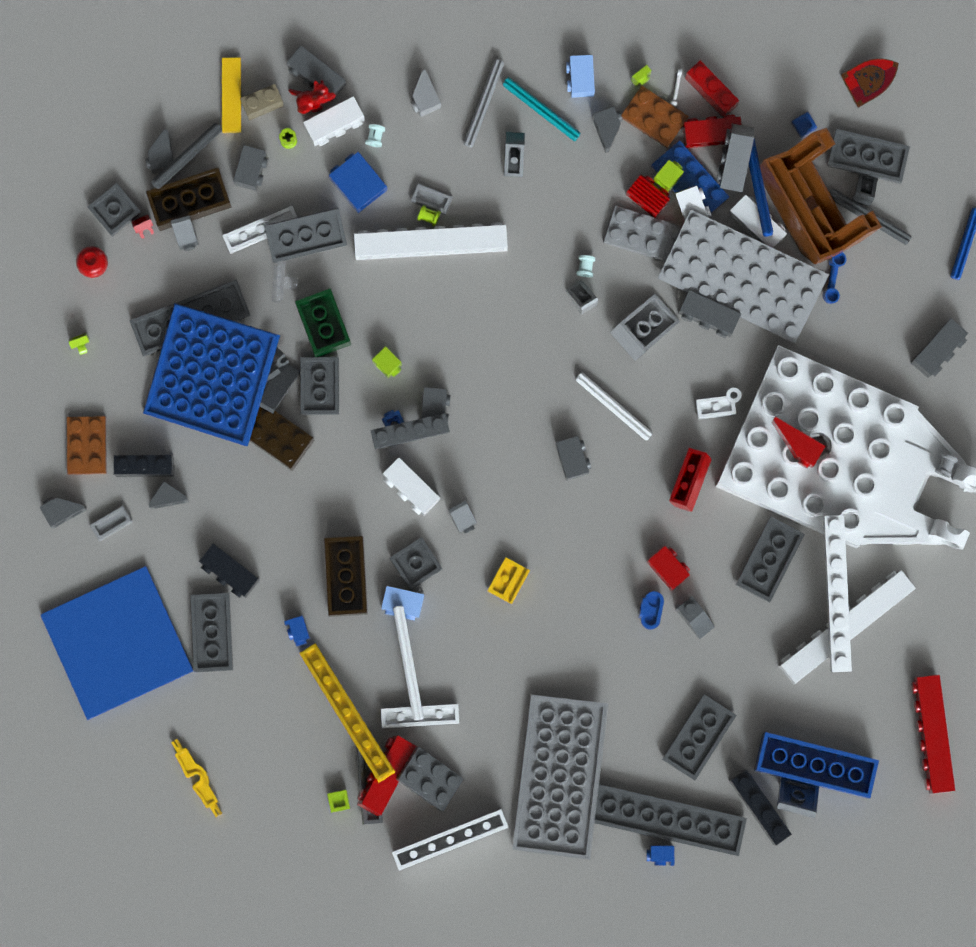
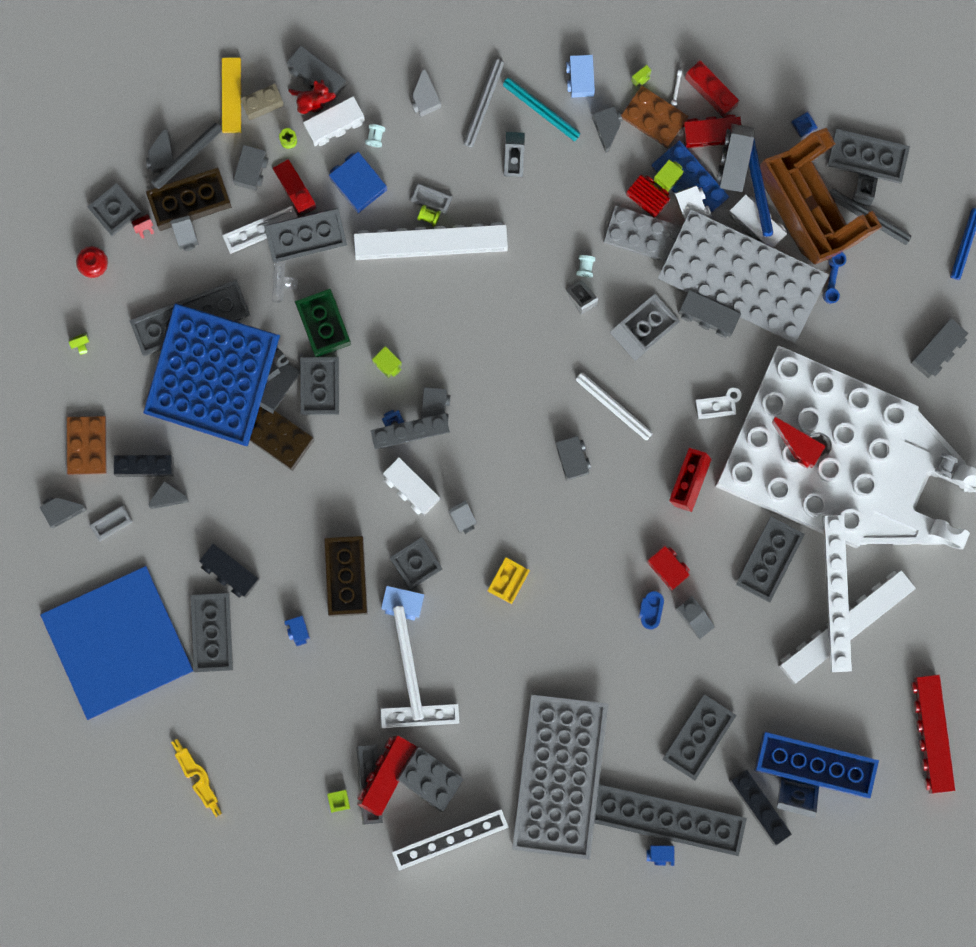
(294, 188): none -> red slope
(347, 712): yellow tile -> none
(870, 79): shield -> none

